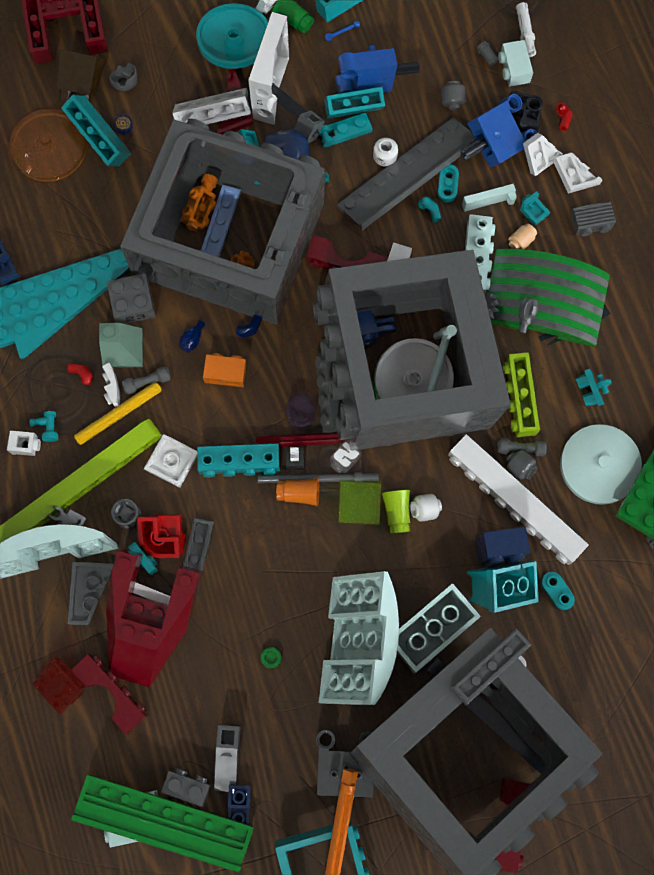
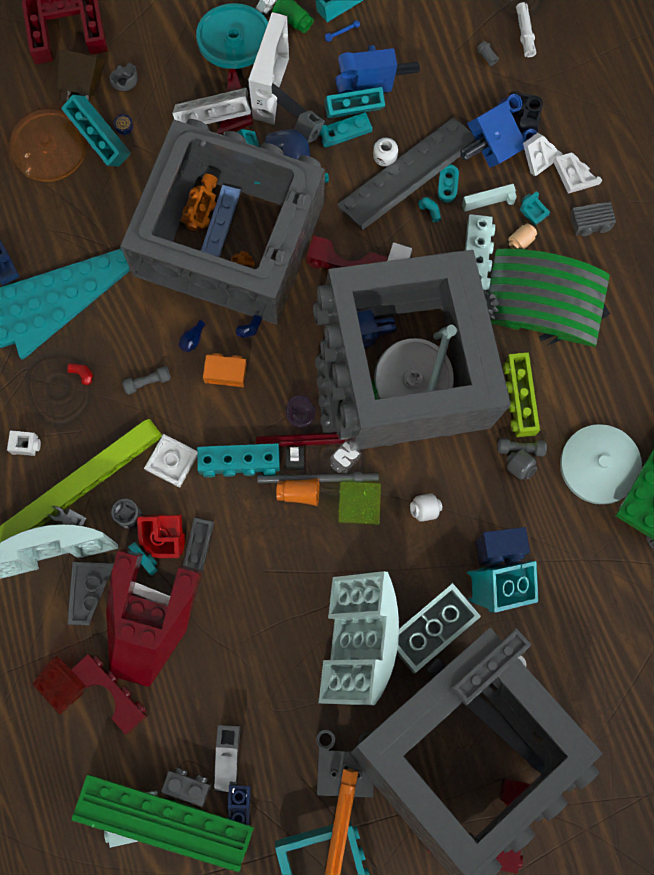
(48, 420): teal piece -> none
(112, 389): white slope -> none
(117, 413): yellow axle -> none
(121, 345): sand green slope -> none
(131, 299): dark grey brick -> none
(271, 657): green tile -> none
(397, 510): lime plant -> none
(453, 95): dark grey head -> none
(516, 63): light aqua brick -> none
(517, 500): white brick -> none
(527, 313): dark grey piece -> none
(557, 591): teal plate -> none
(565, 115): red arm -> none
(588, 380): teal hips -> none

